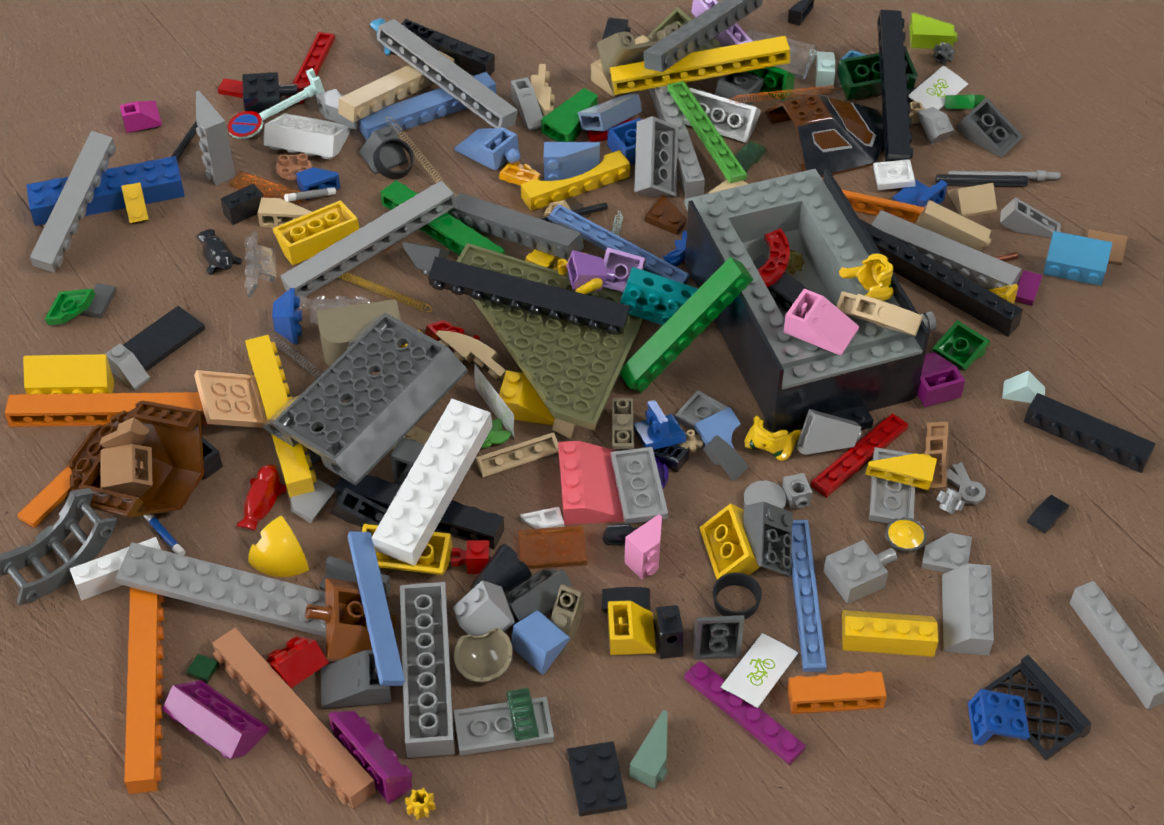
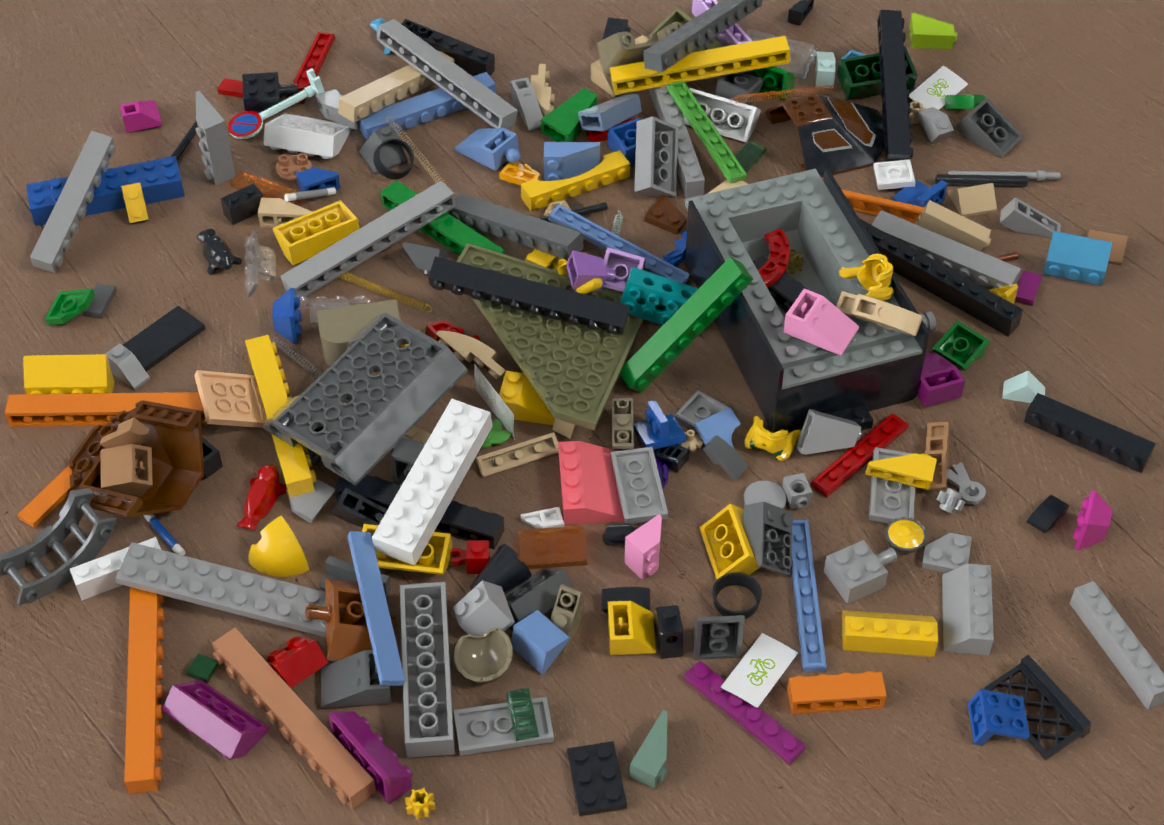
(943, 53): dark grey gear -> none
(1093, 521): none -> dark pink slope

